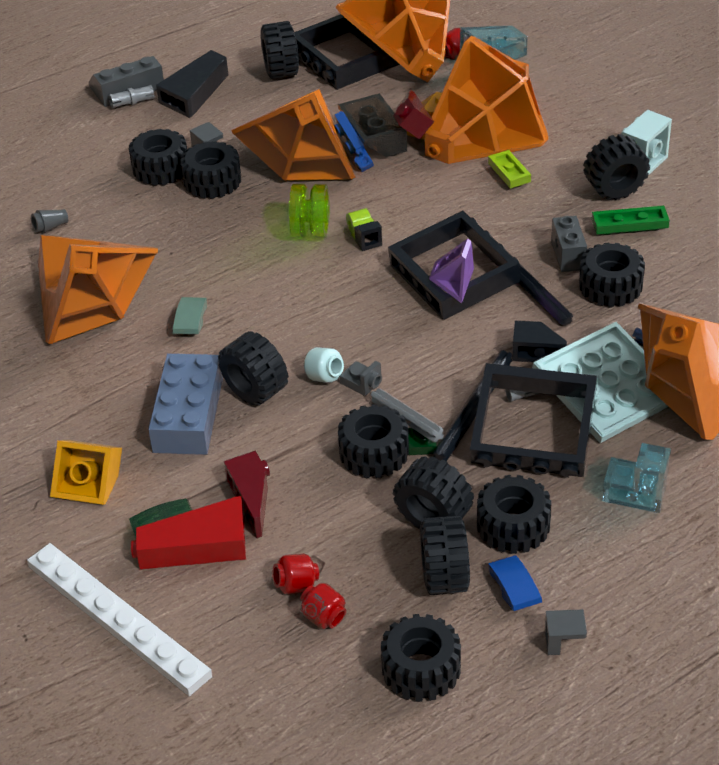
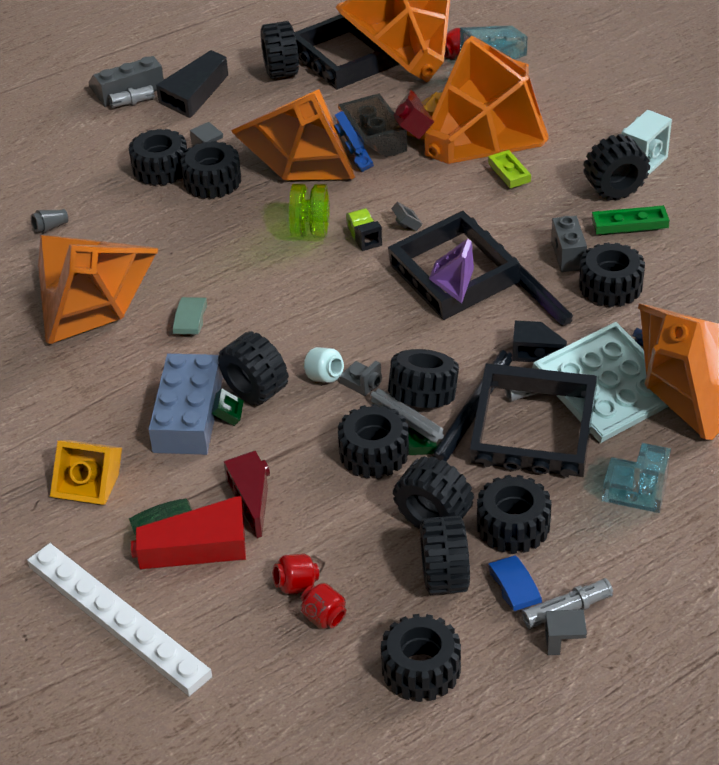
(227, 407): none -> dark green plate
(406, 217): none -> dark grey plate
(423, 378): none -> black tyre
(577, 599): none -> light grey pin

